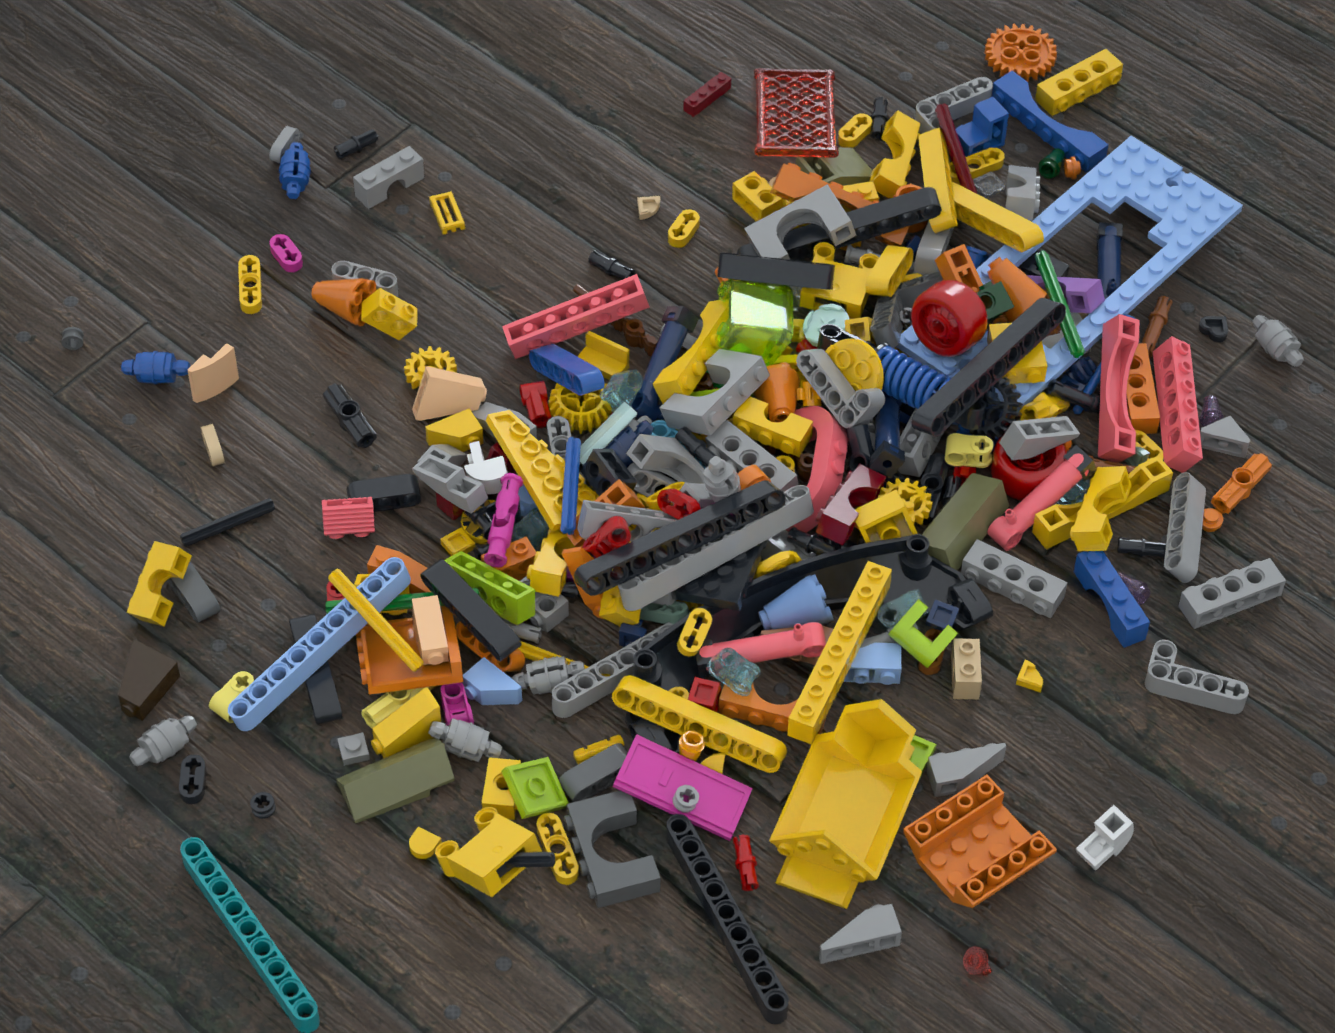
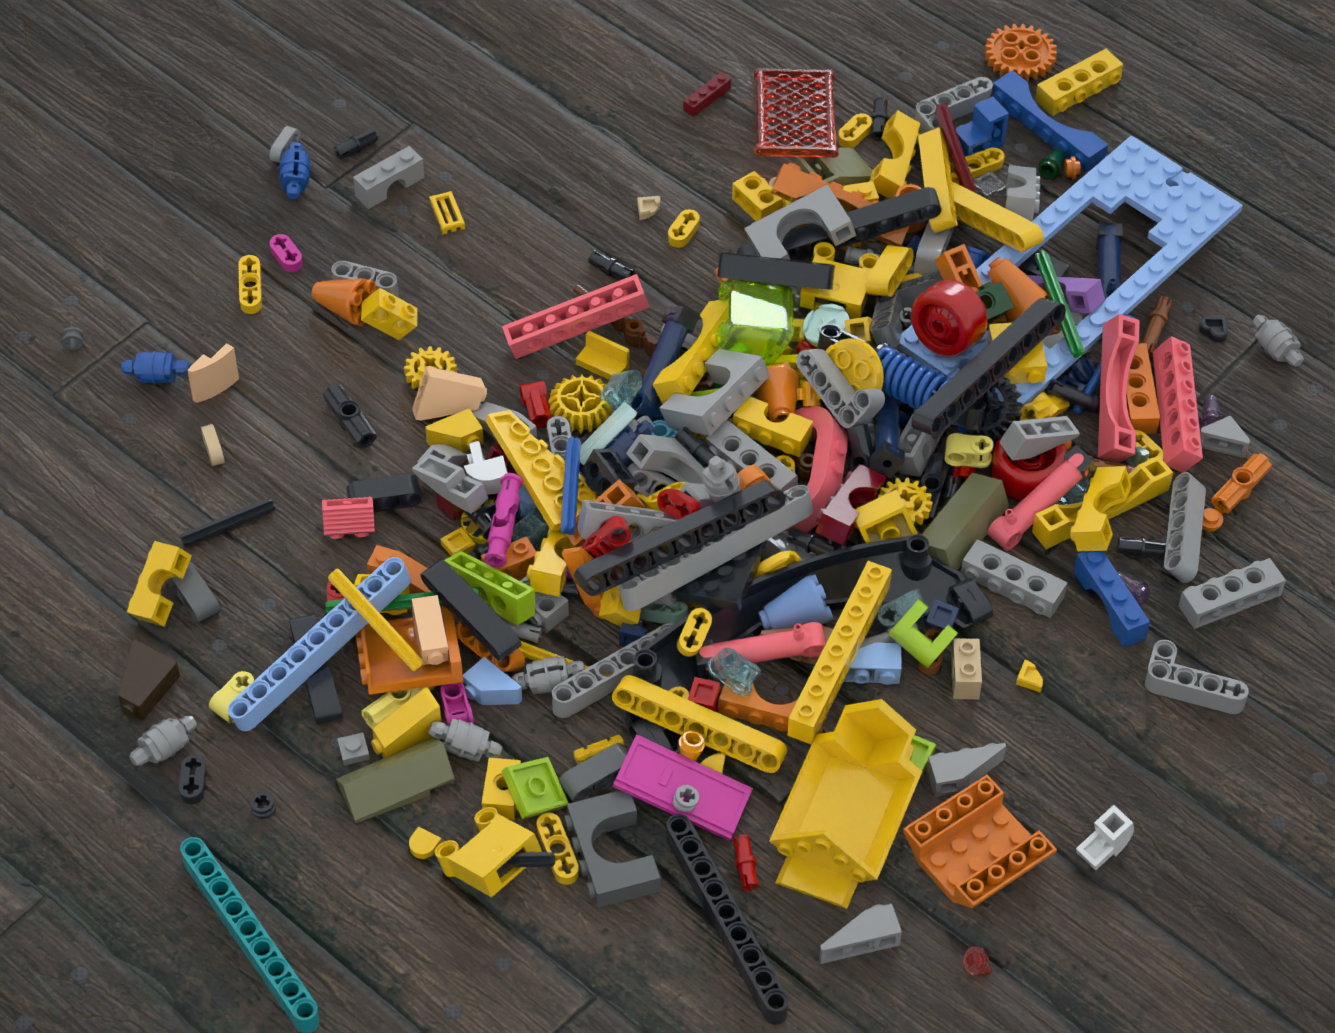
(566, 369): blue beam -> none

